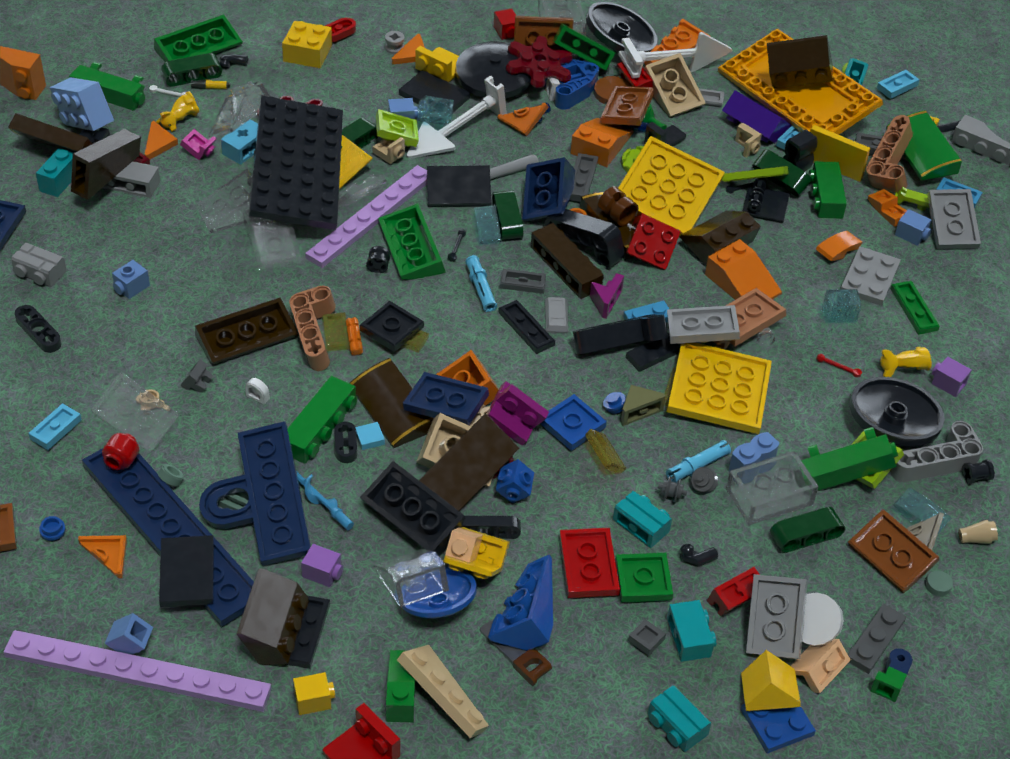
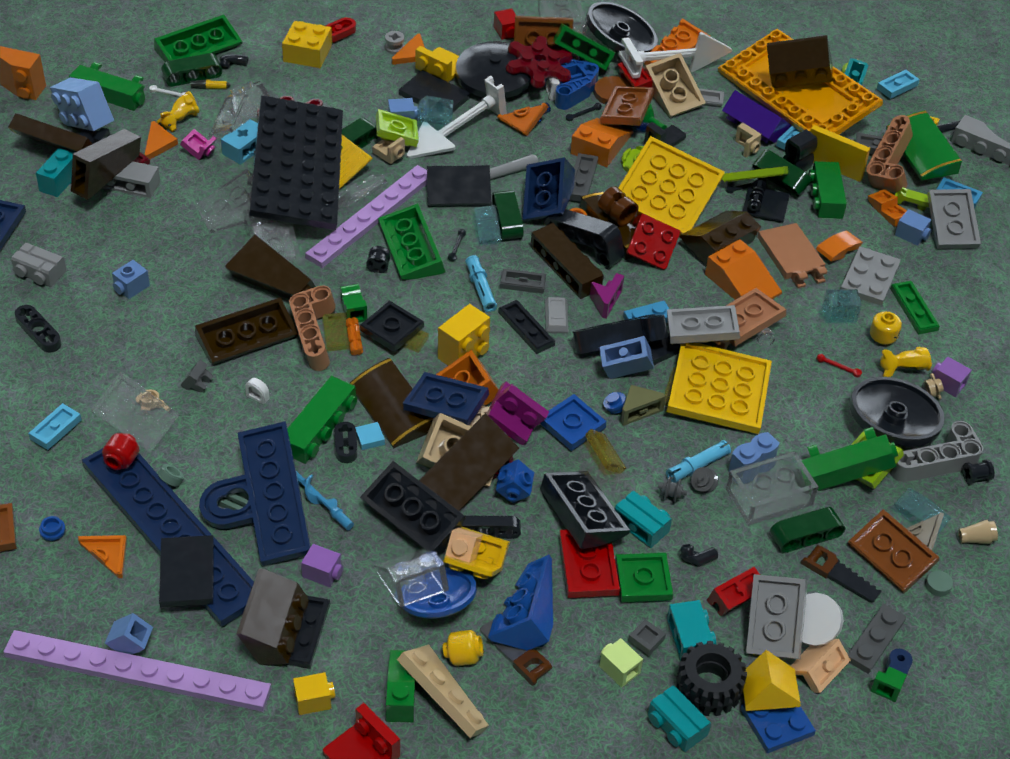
(267, 269): none -> dark brown slope
(353, 301): none -> green leg
(462, 333): none -> yellow brick
(463, 648): none -> yellow head
(569, 117): none -> black hinge
(583, 508): none -> black slope
(620, 662): none -> yellowish green brick
(626, 357): none -> medium blue brick
(716, 660): none -> black tyre
(793, 254): none -> nougat tile
(839, 573): none -> piece
(885, 327): none -> yellow head
(934, 386): none -> tan plate

